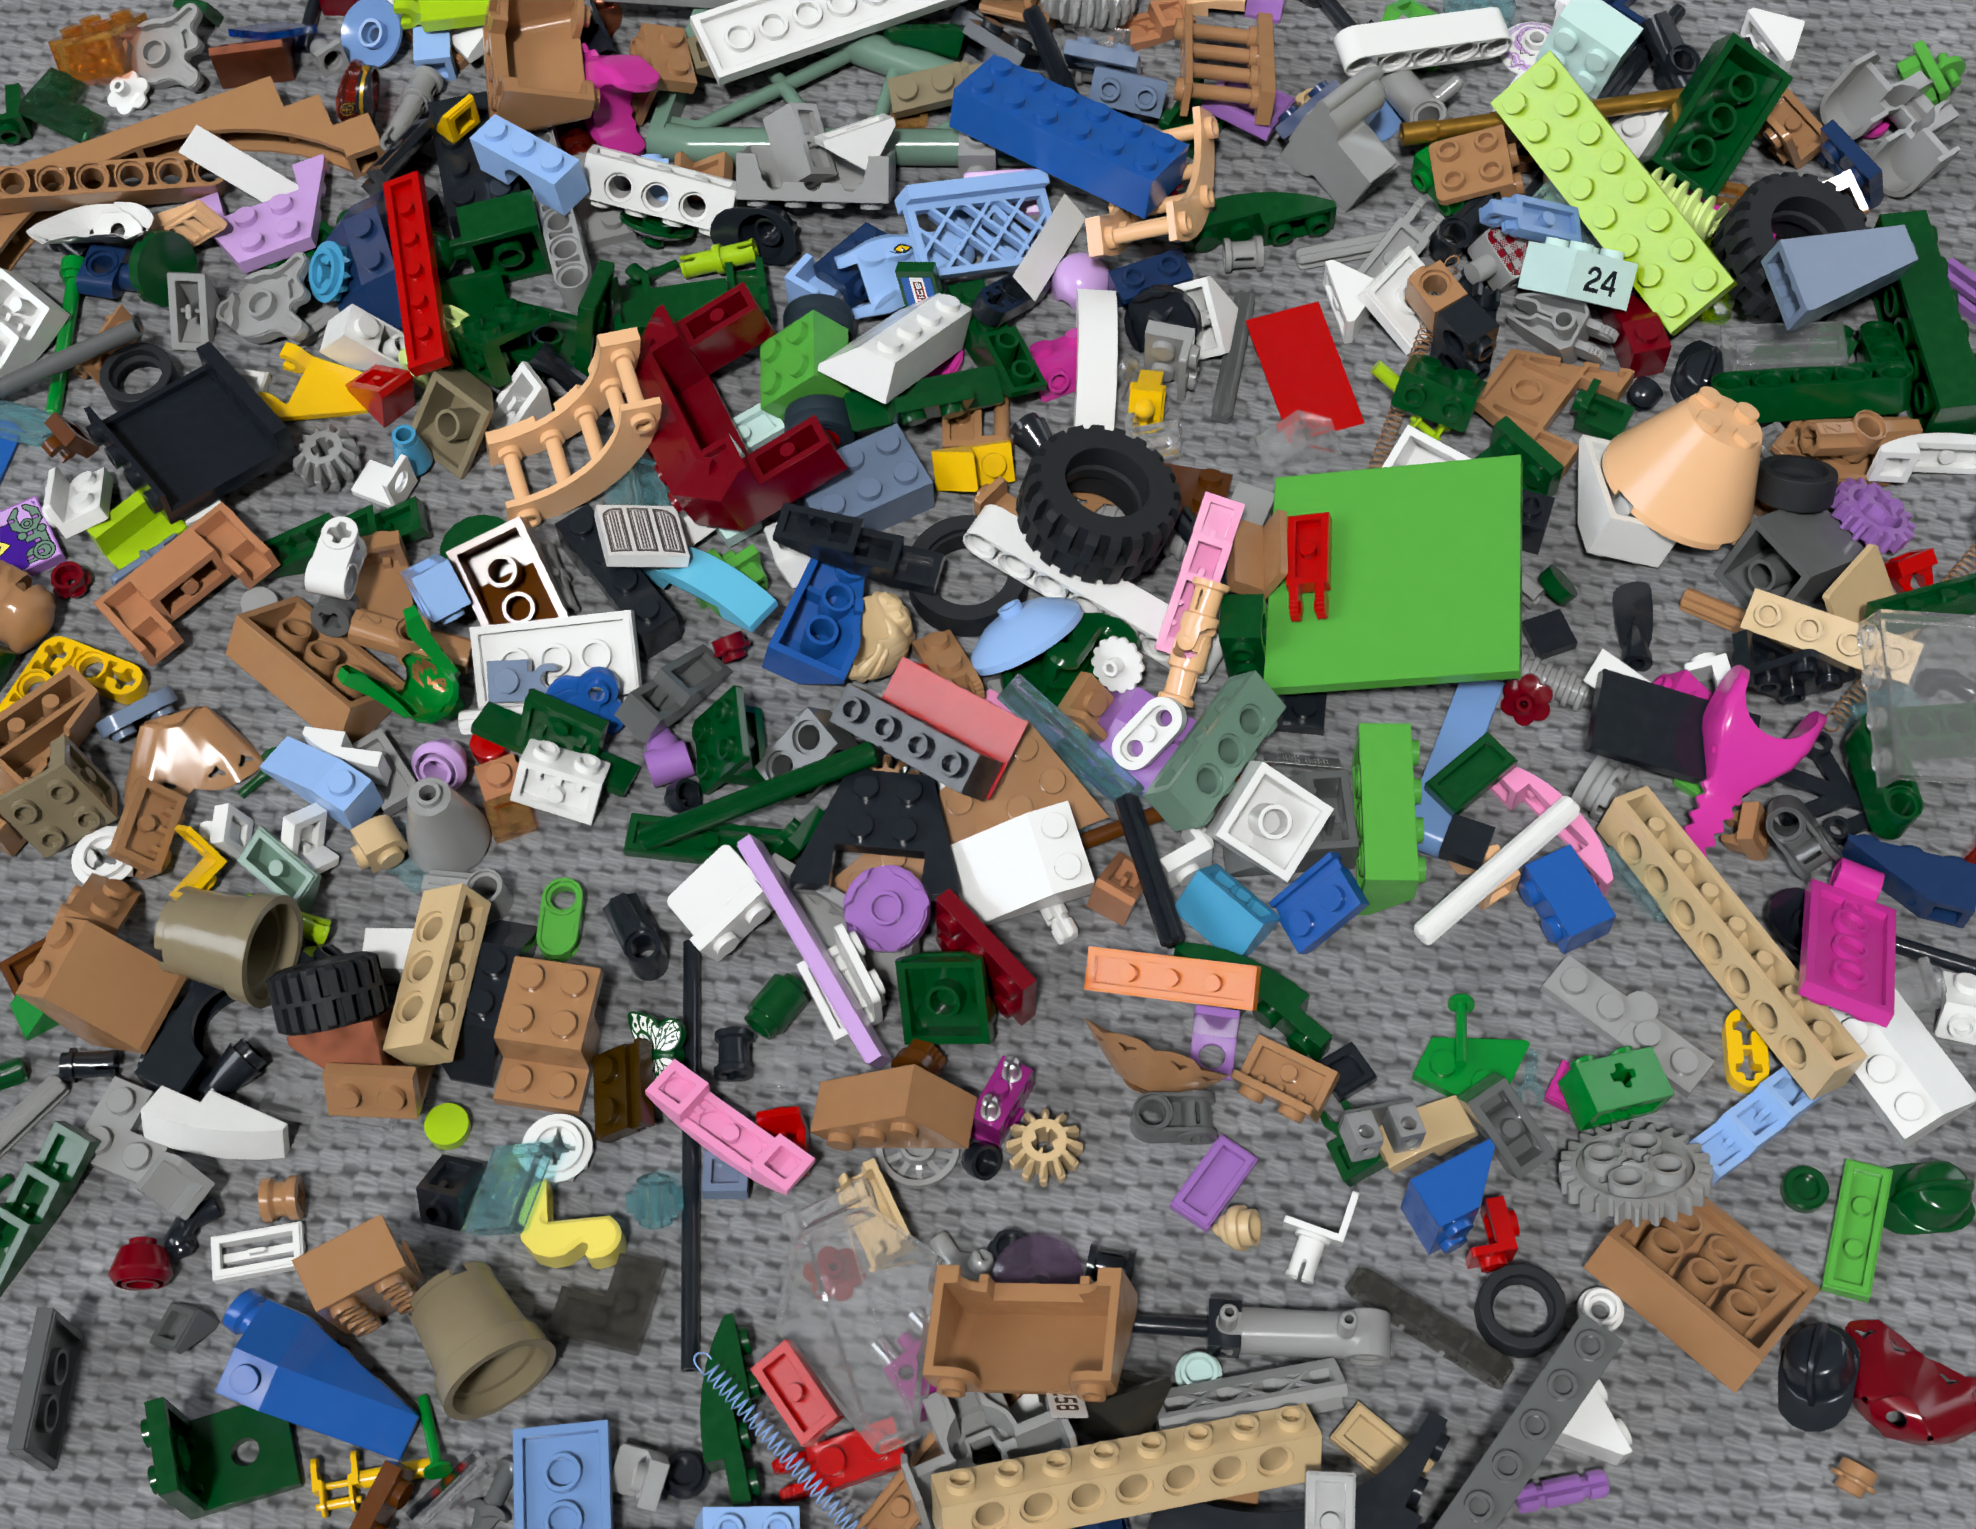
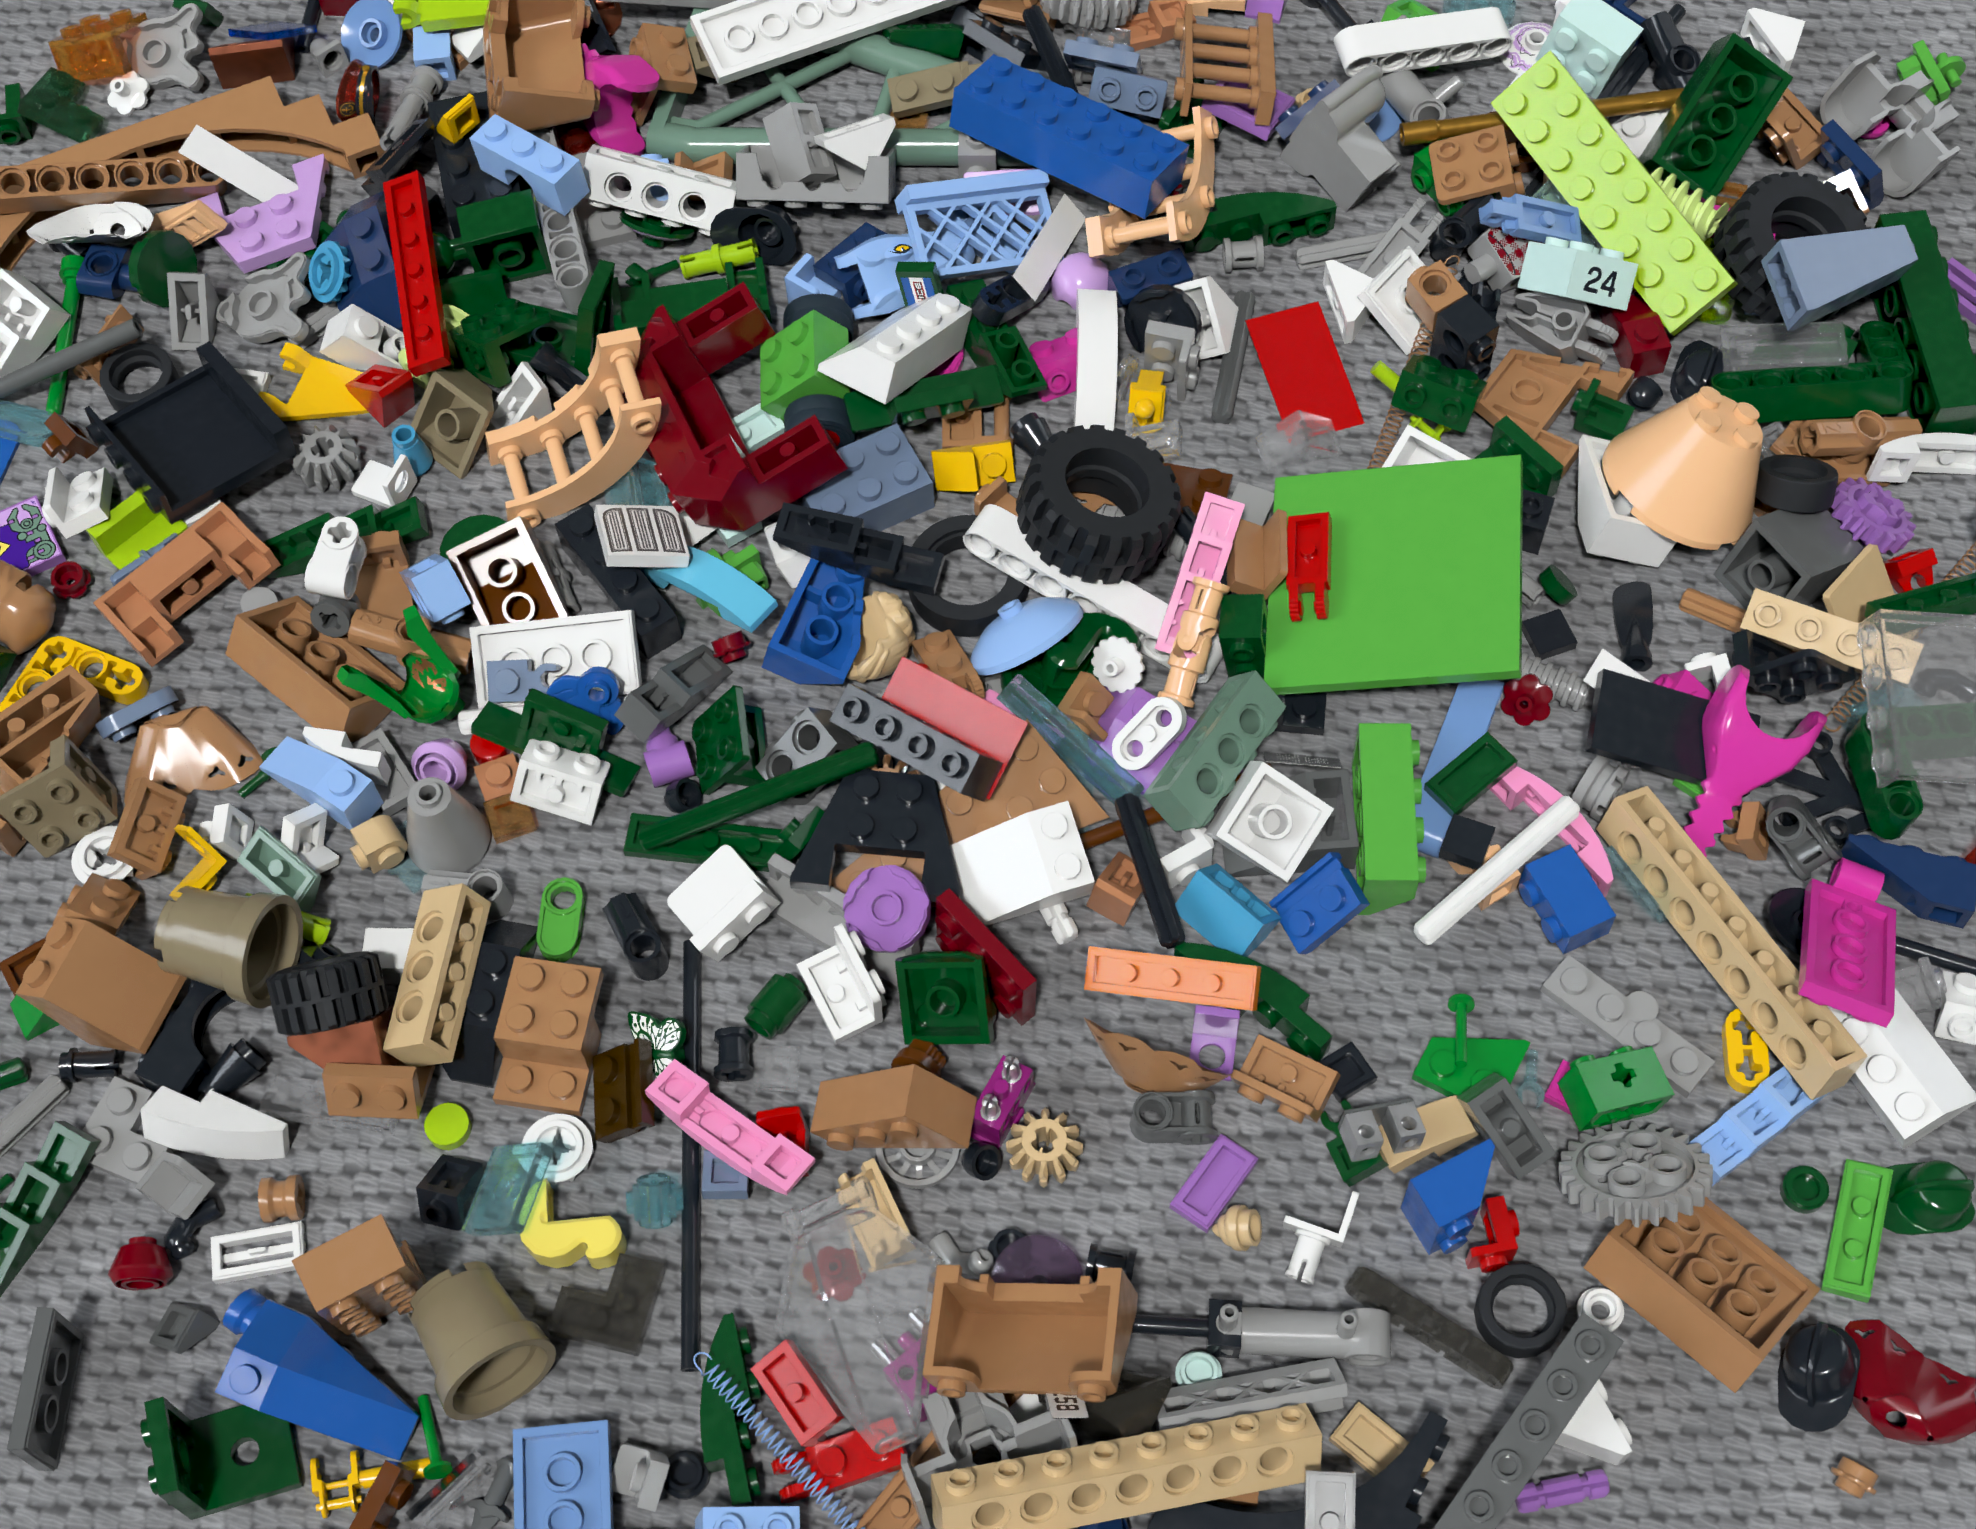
(814, 952): lavender tile -> none

